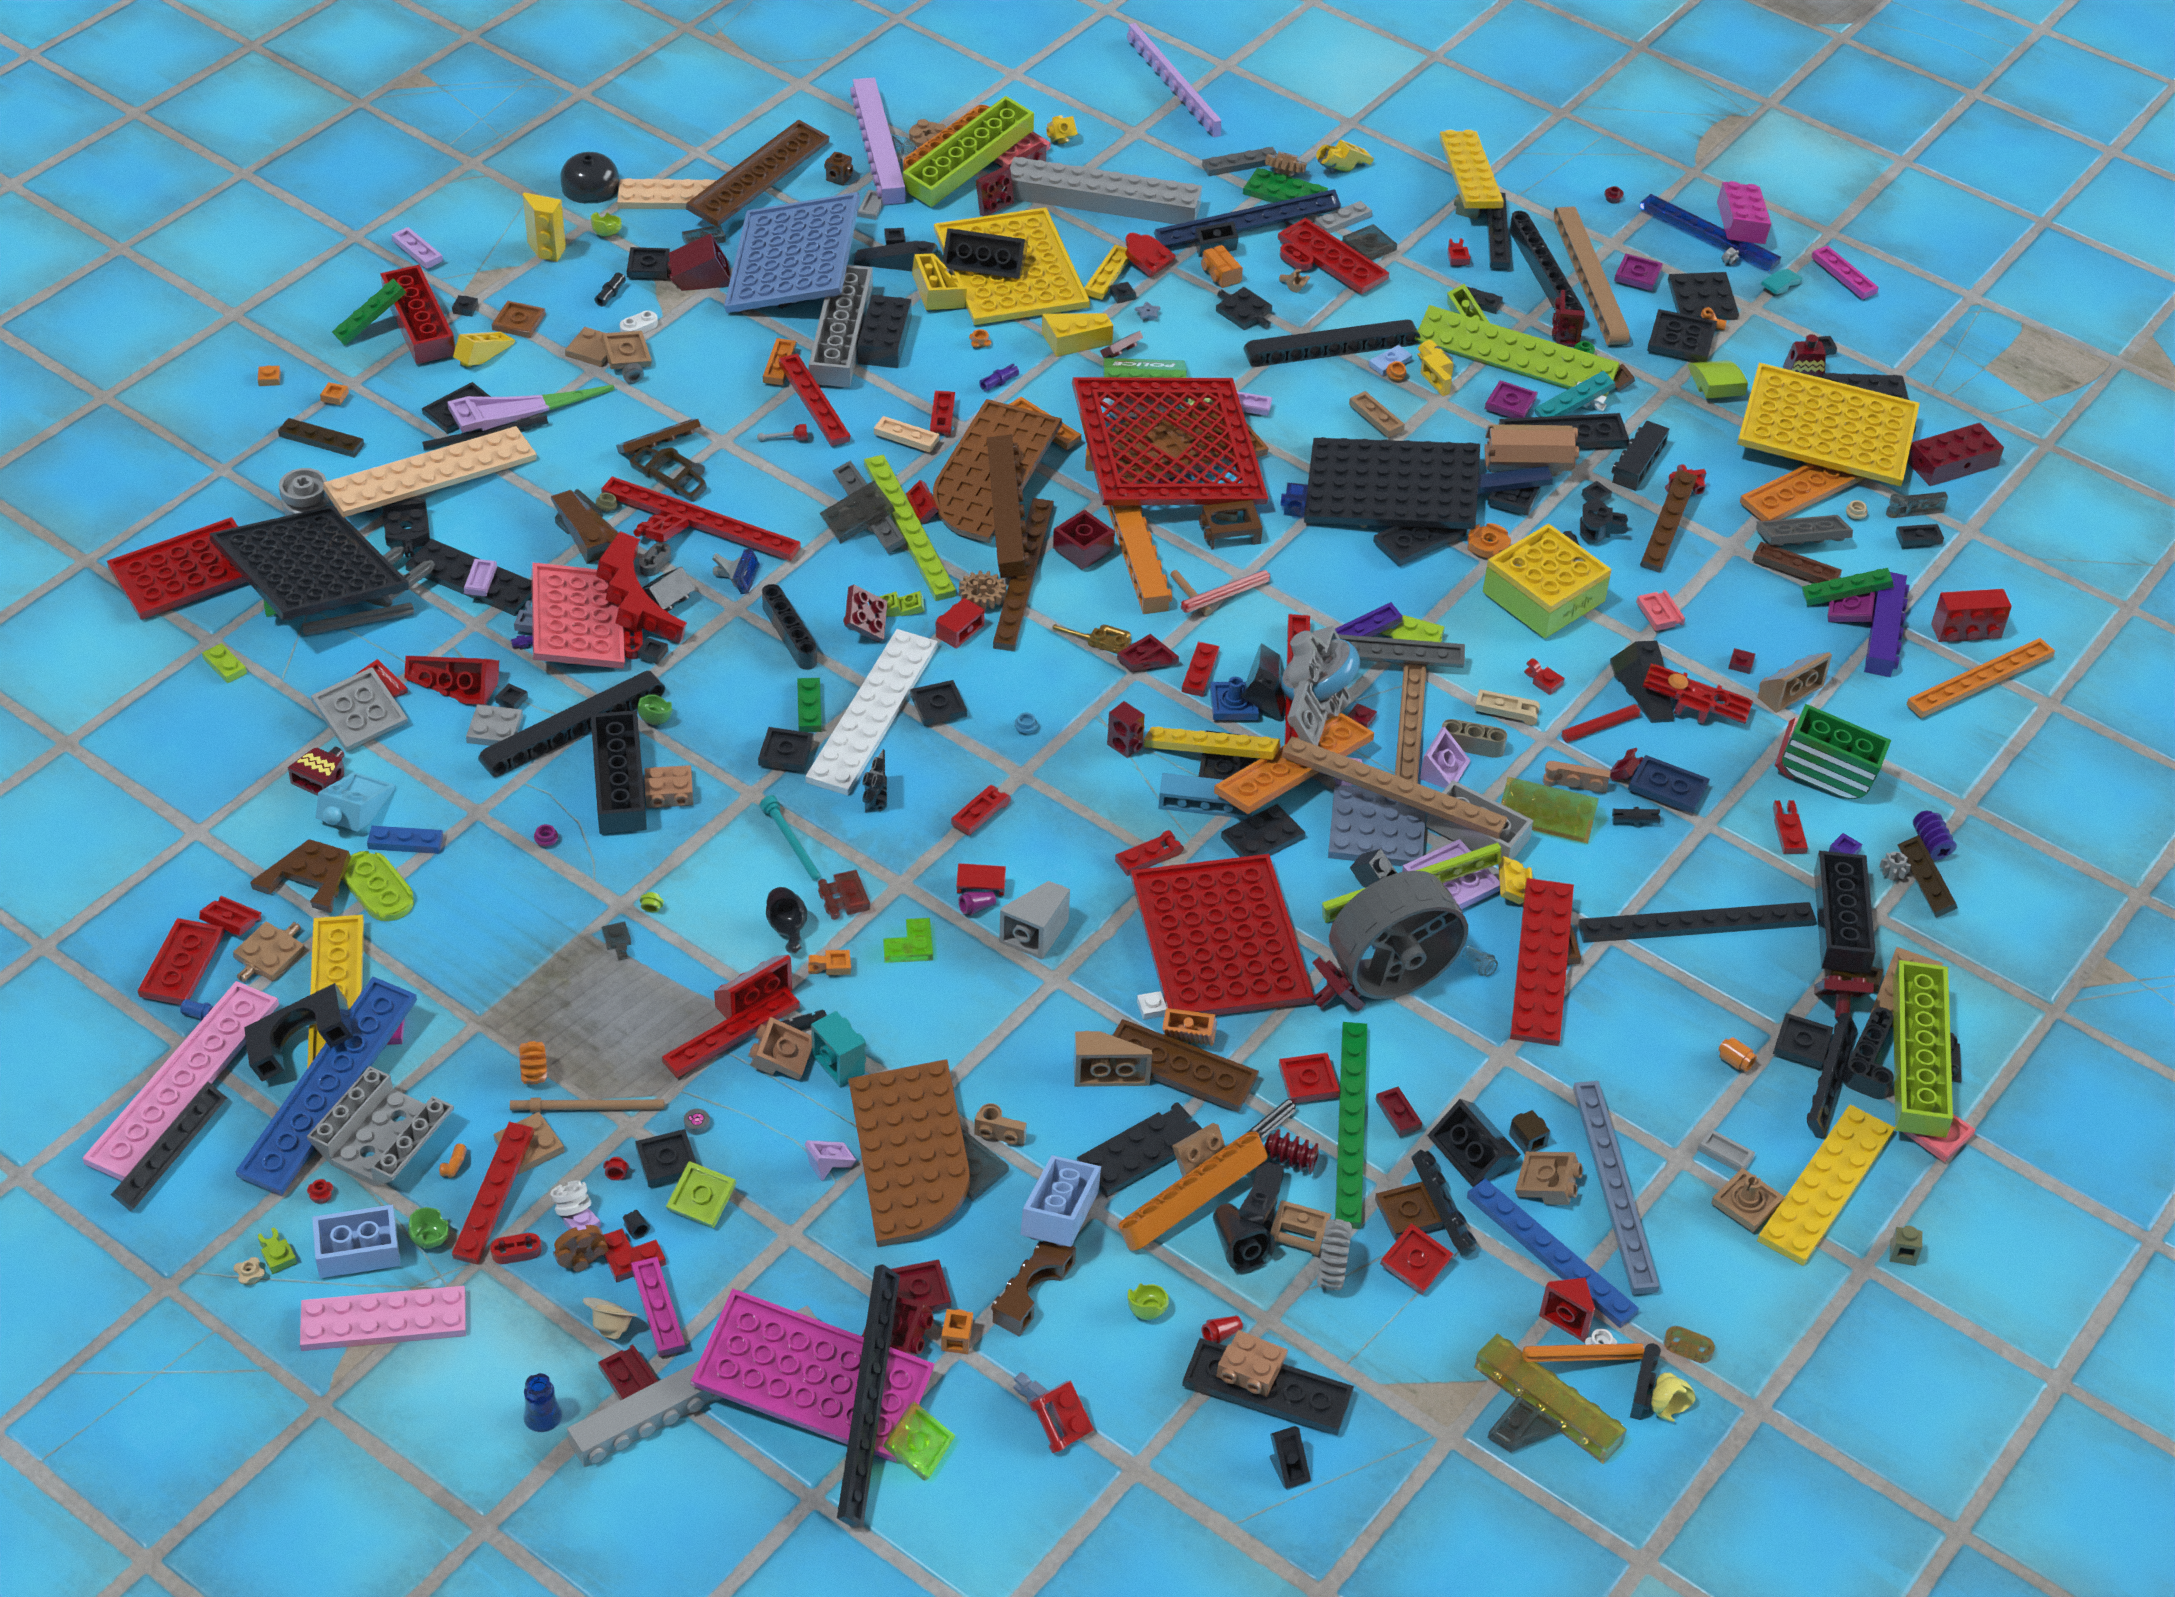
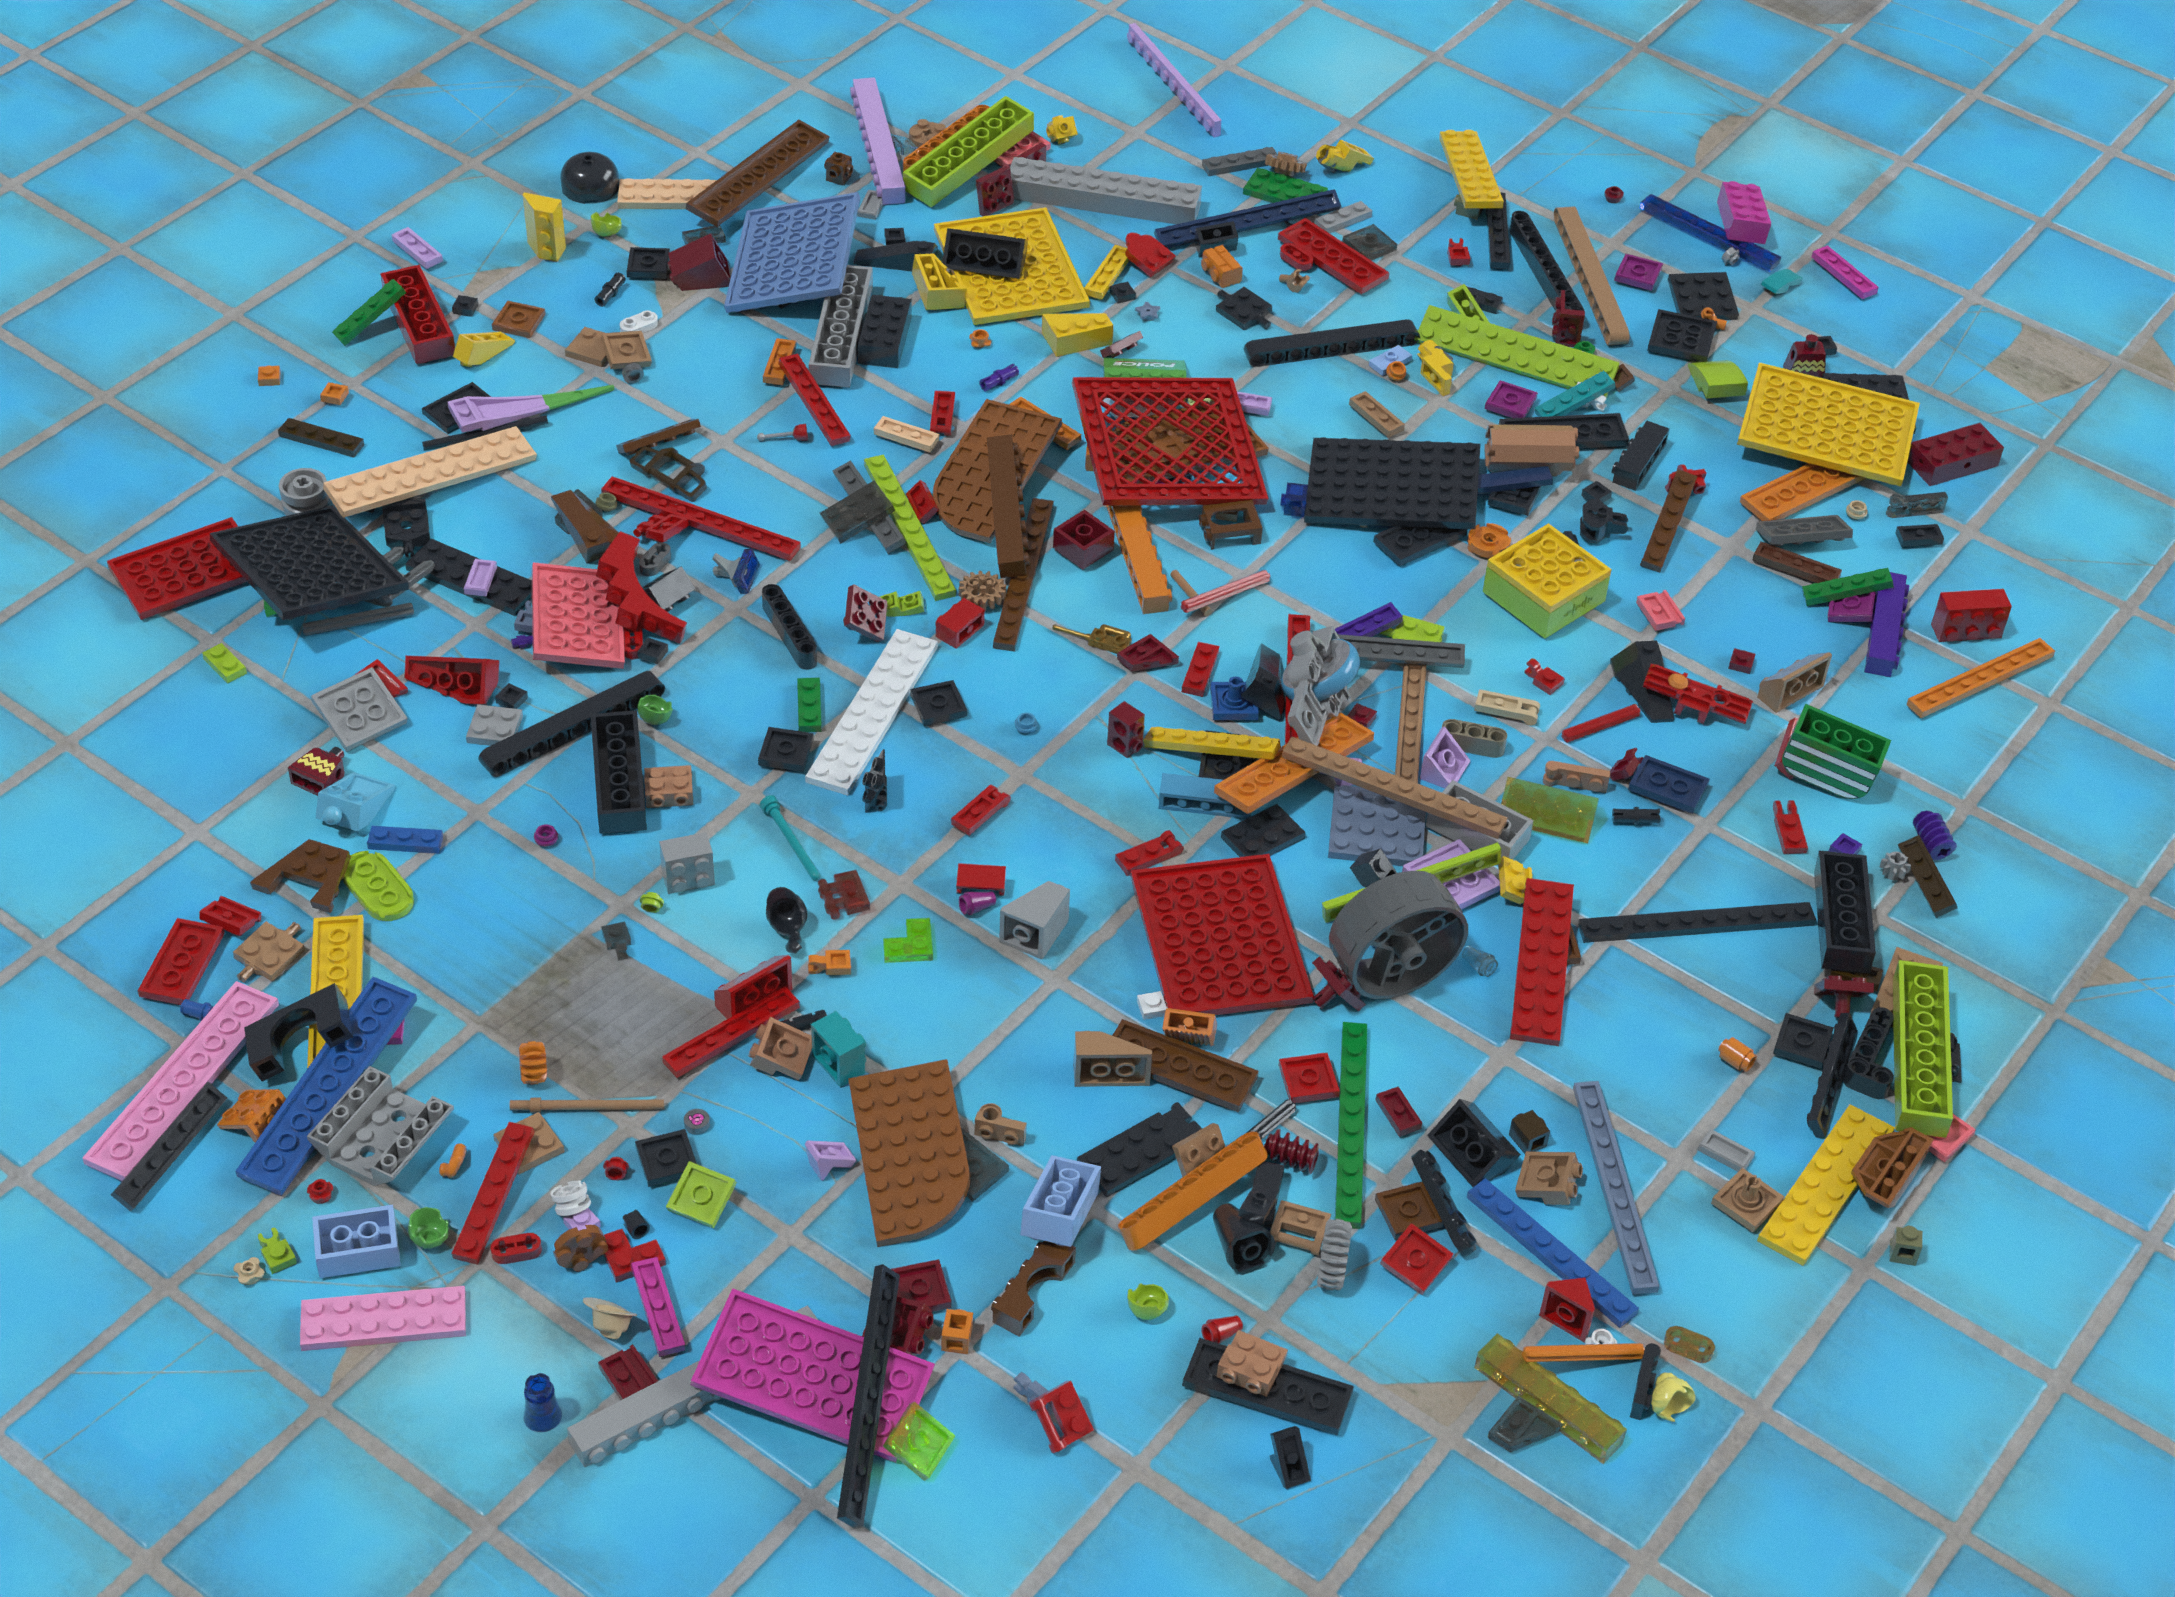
(253, 1111): none -> orange bracket
(687, 863): none -> light grey brick
(1891, 1164): none -> dark orange wedge

